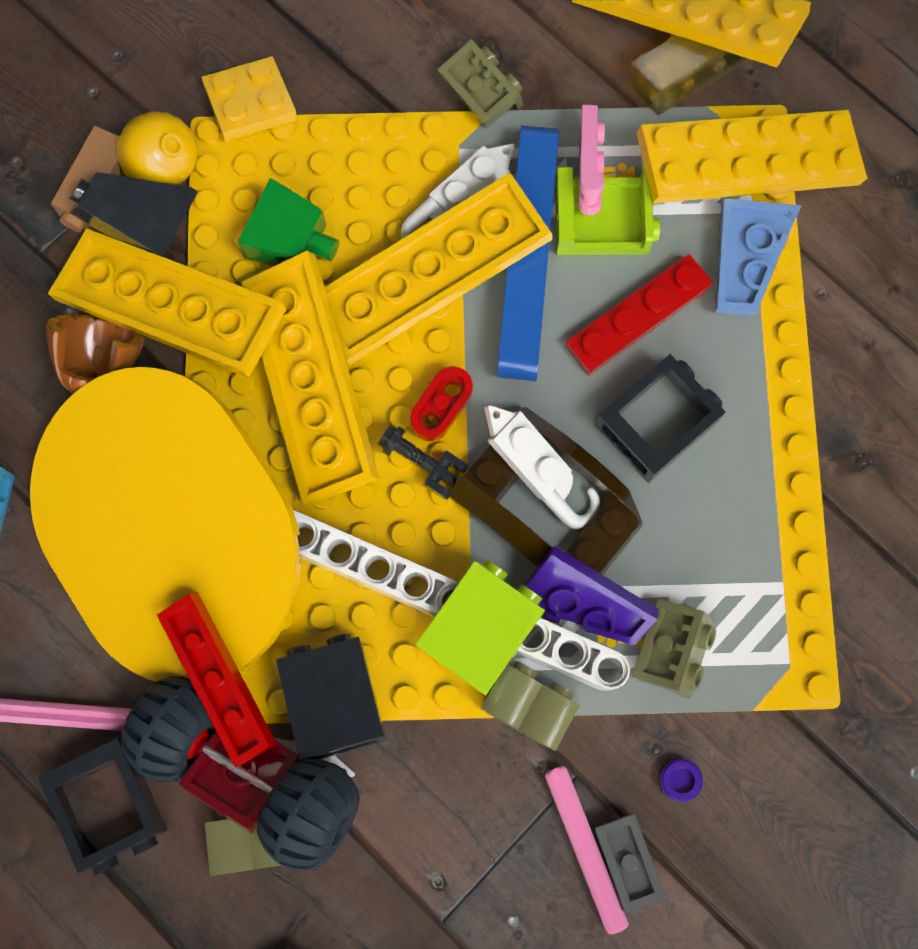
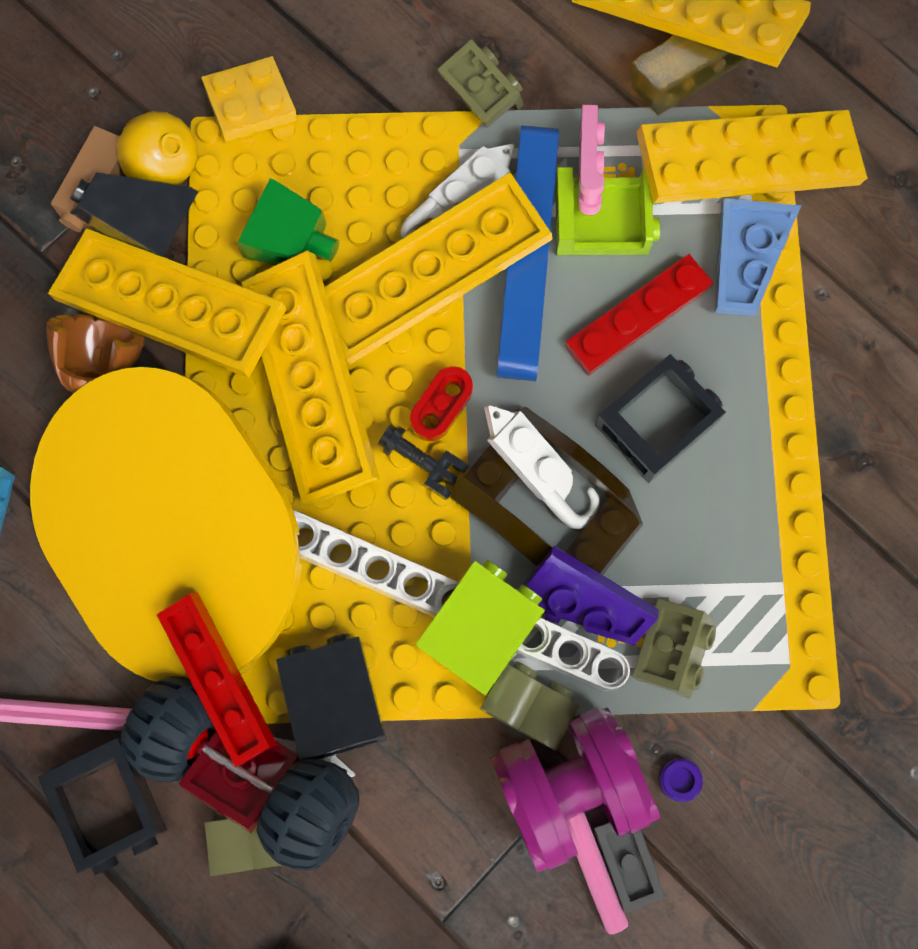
(601, 775): none -> magenta piece

